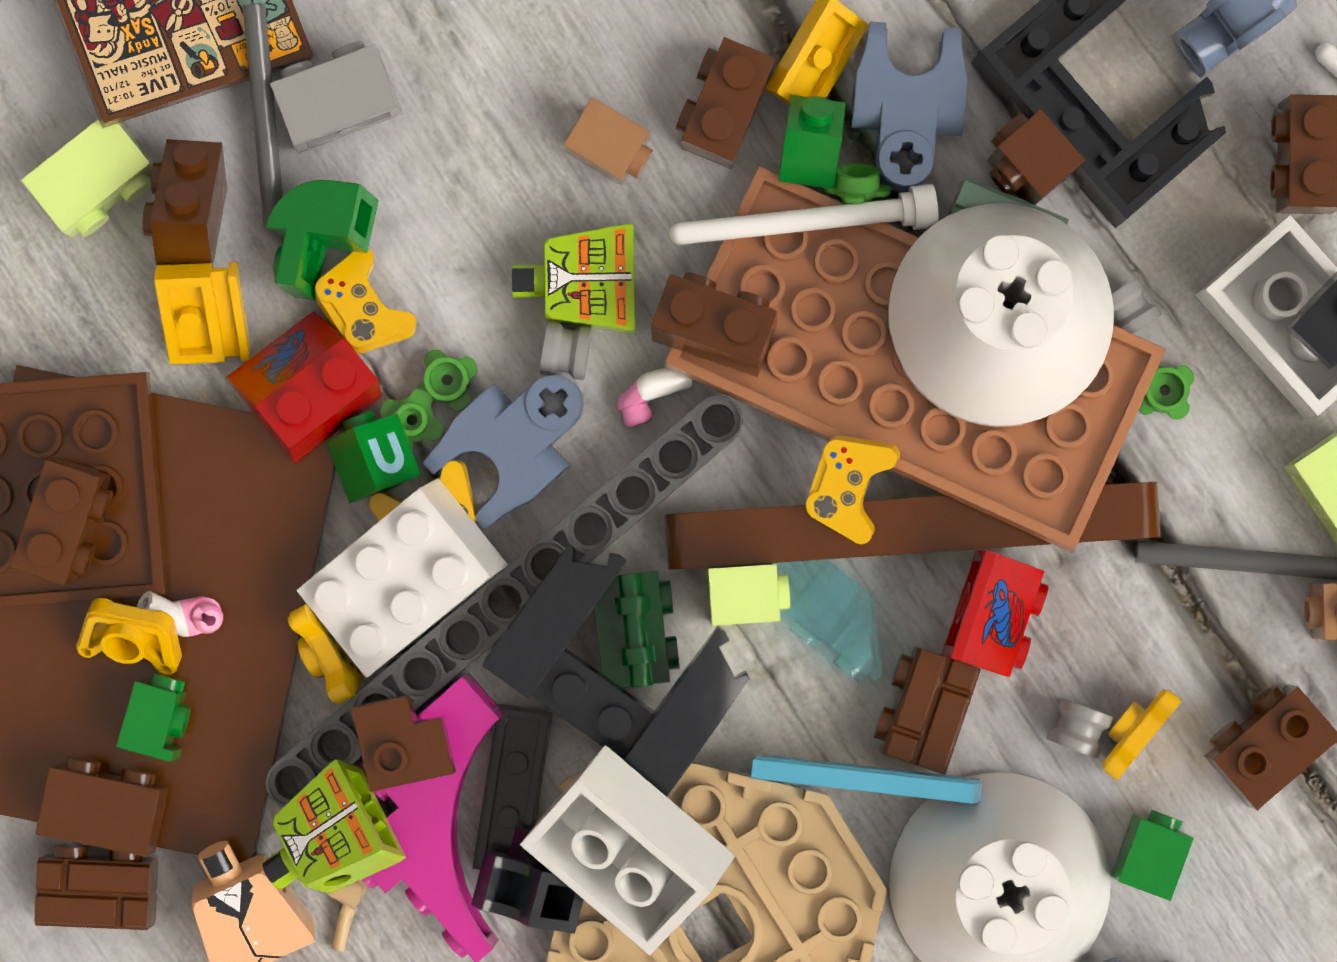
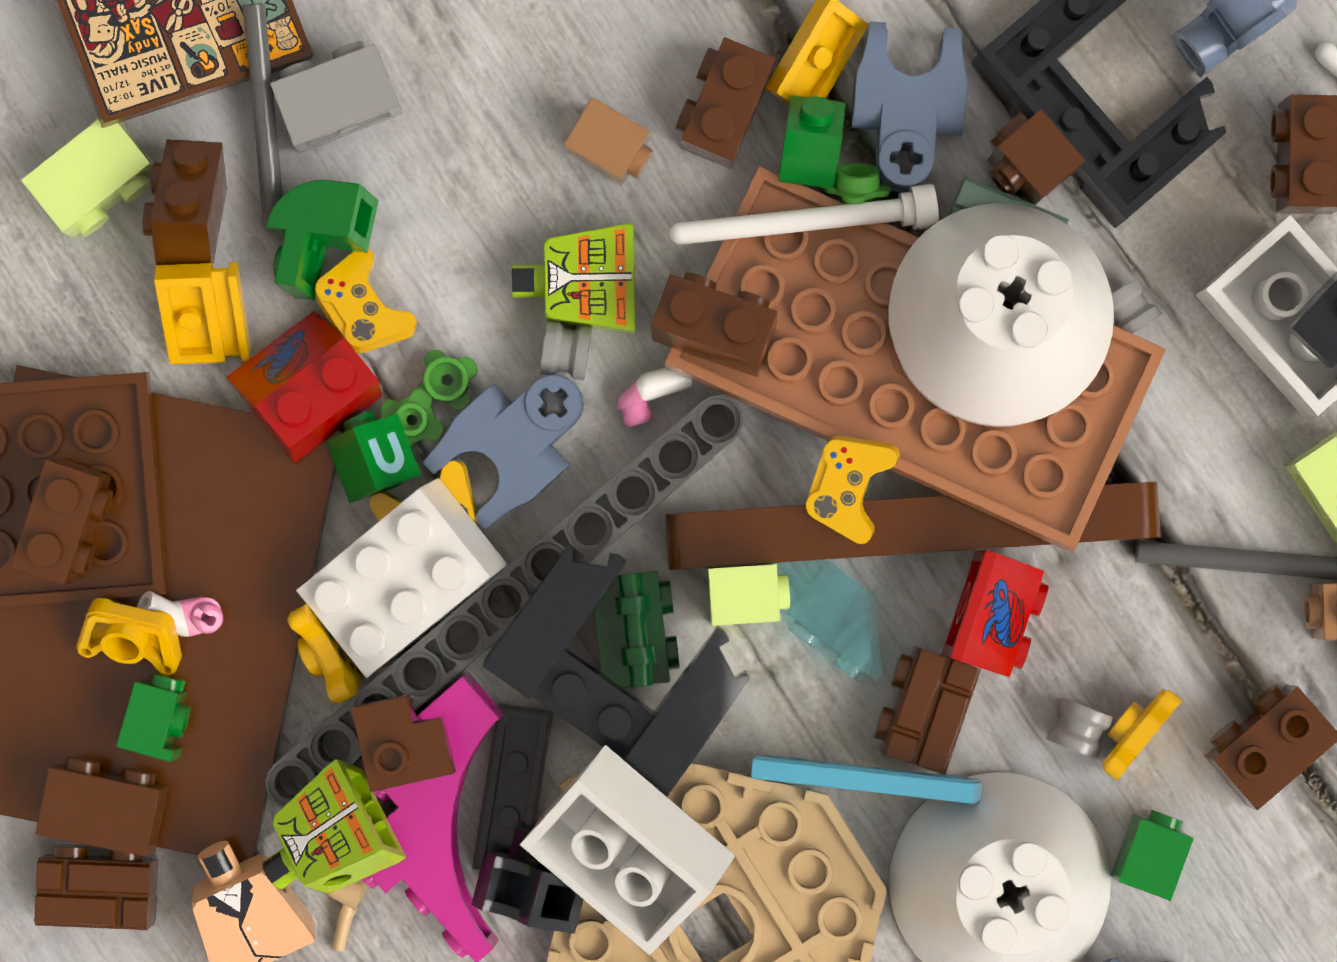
(1174, 403): bright green plate -> none

